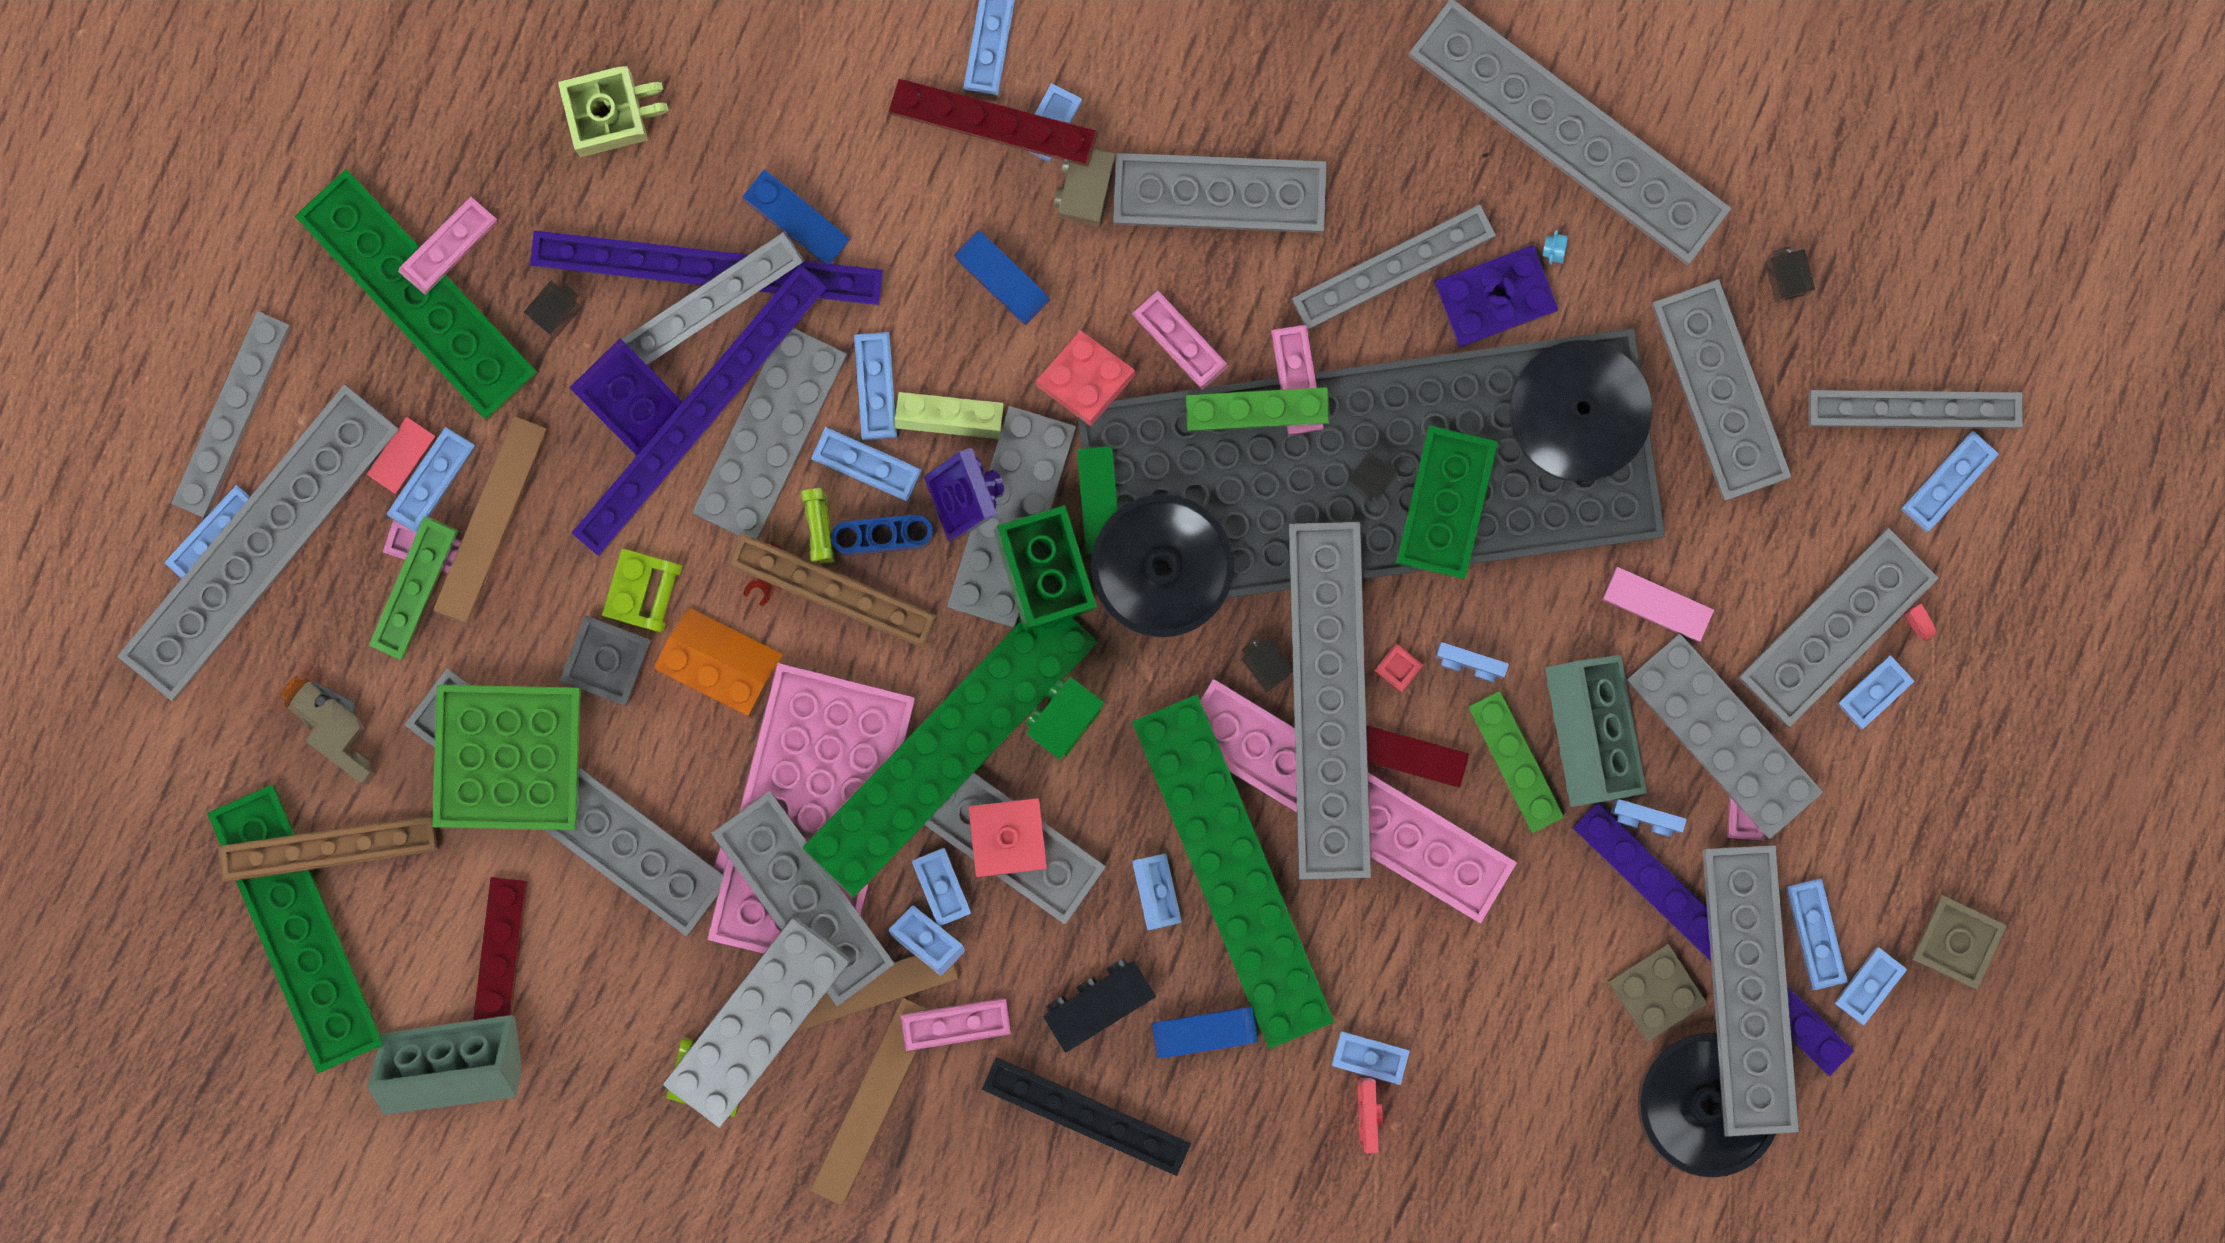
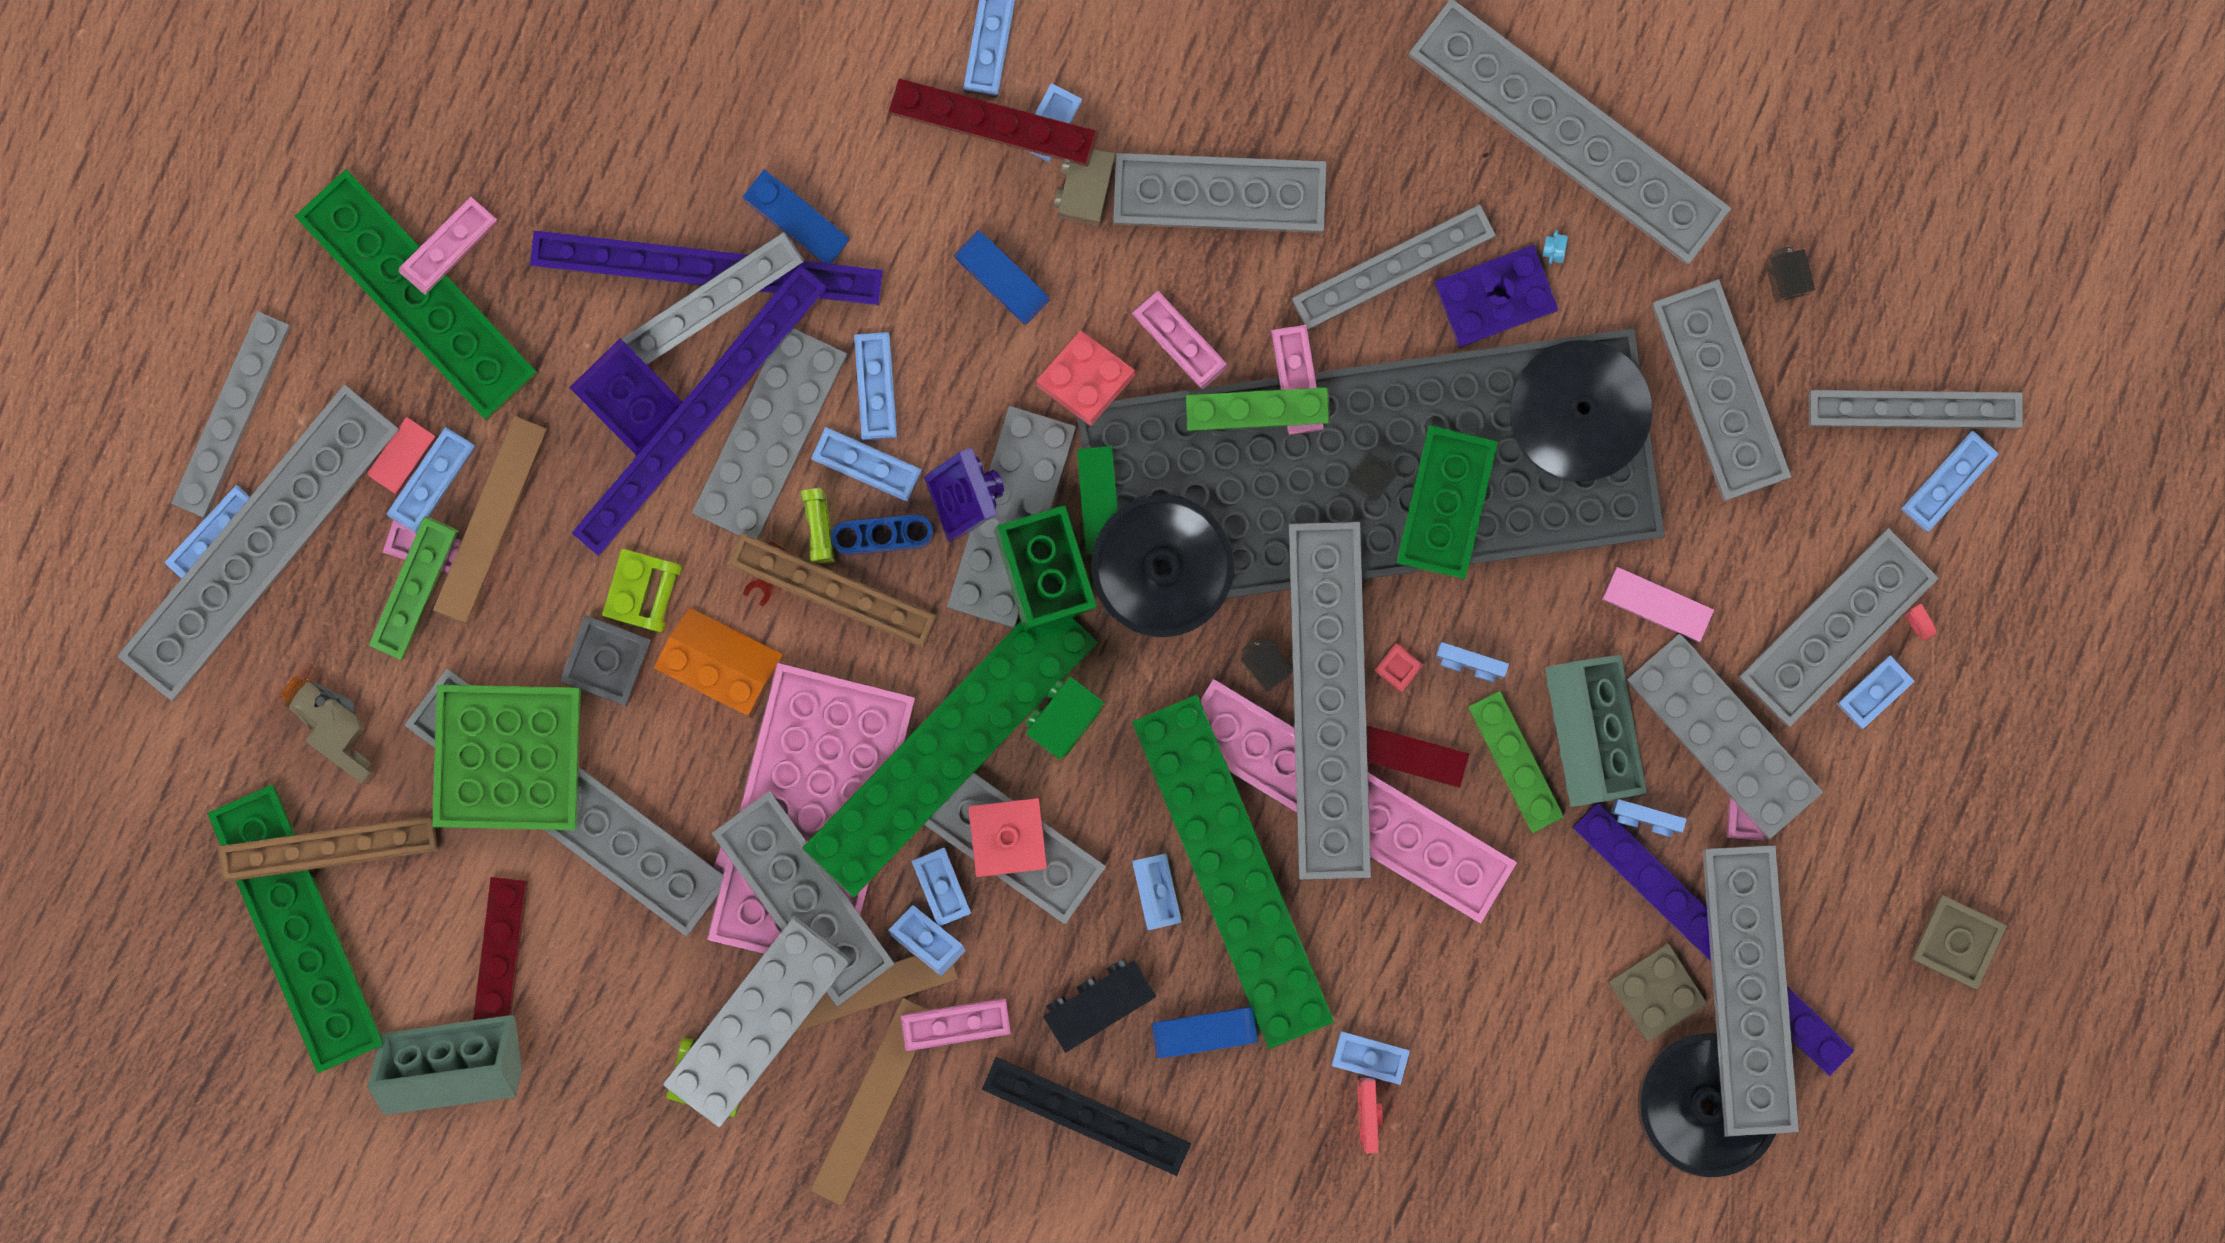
(554, 308): clear smoke brick -> none
(617, 91): yellowish green hinge -> none
(949, 415): yellowish green plate -> none
(1816, 934): light blue tile -> none
(1870, 986): light blue plate -> none

